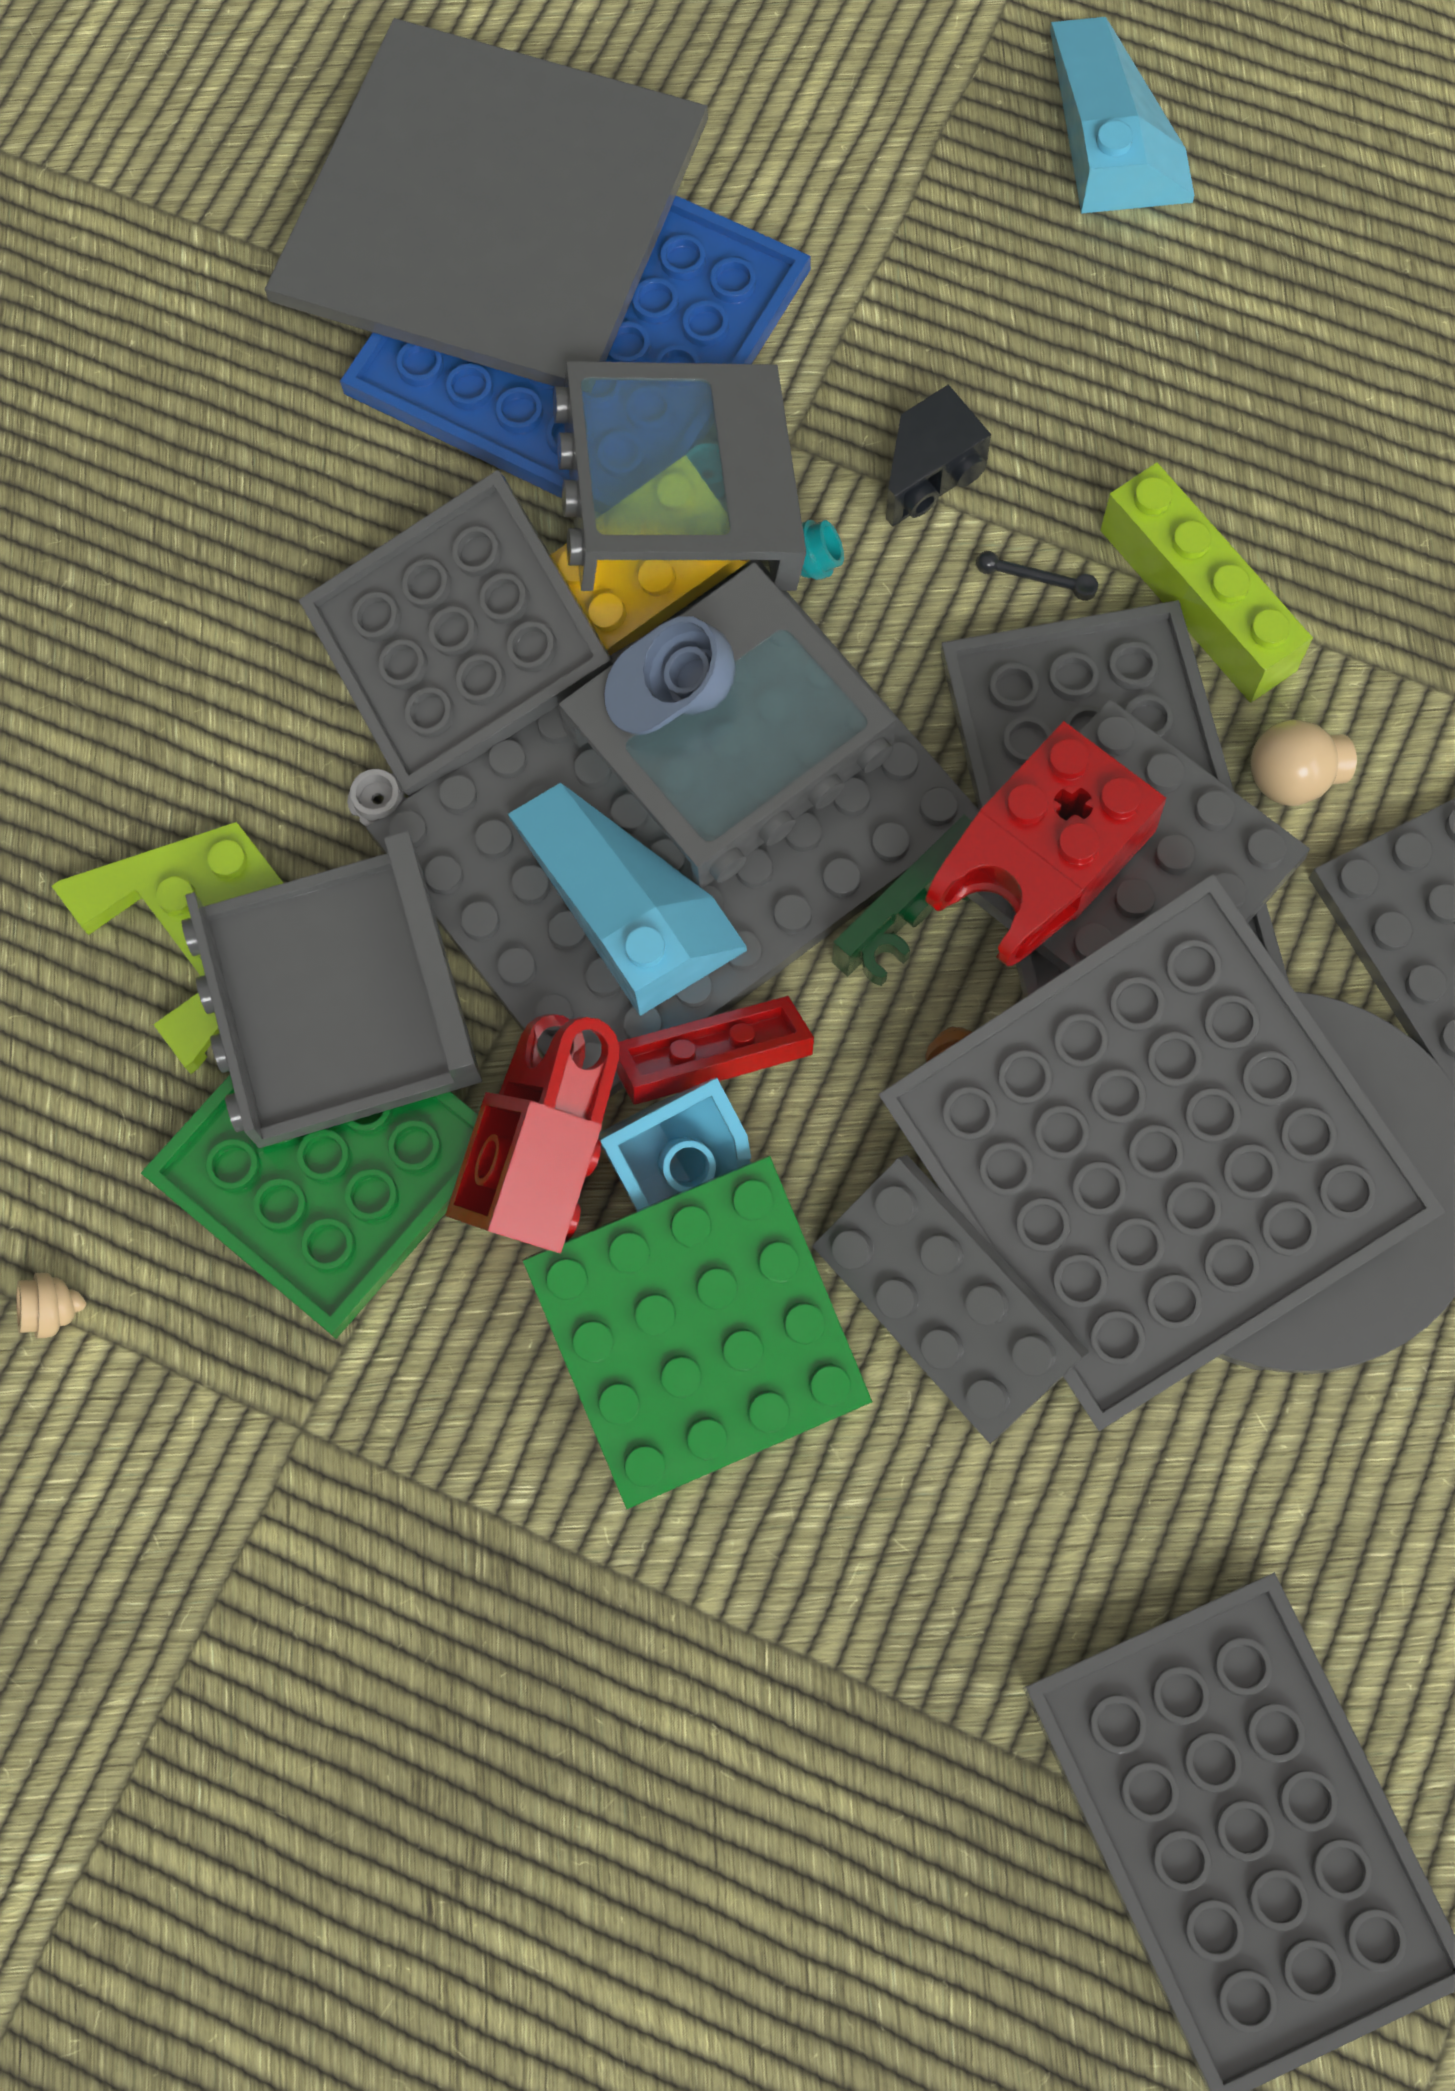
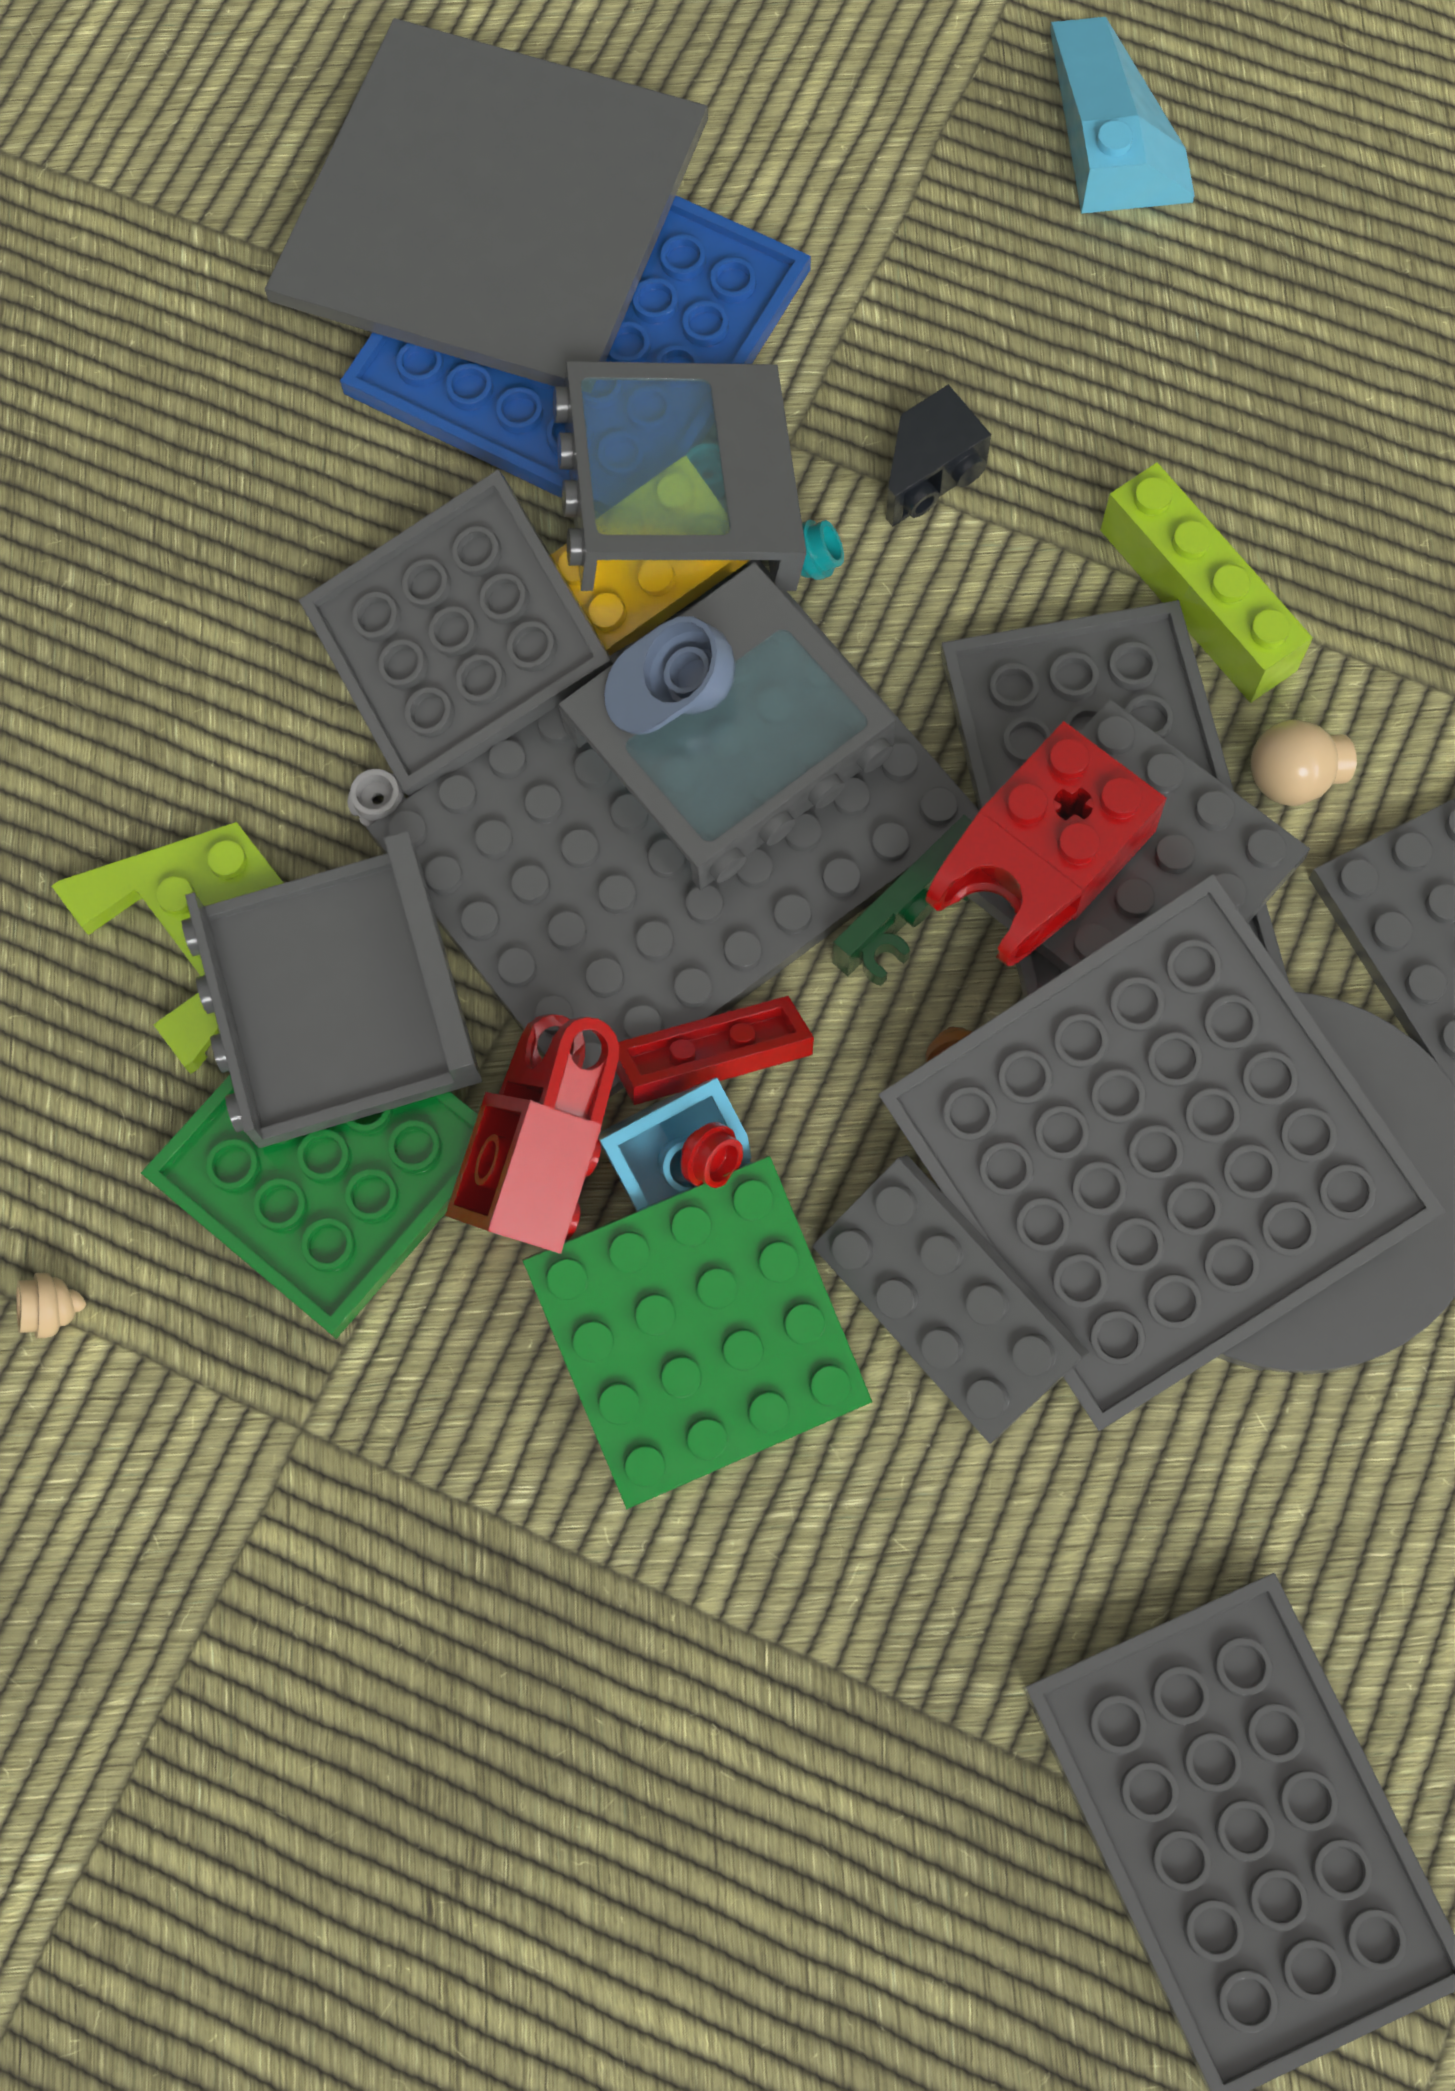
(634, 907): medium azure wedge -> none
(711, 1154): none -> red plate
(1084, 586): black hinge -> none

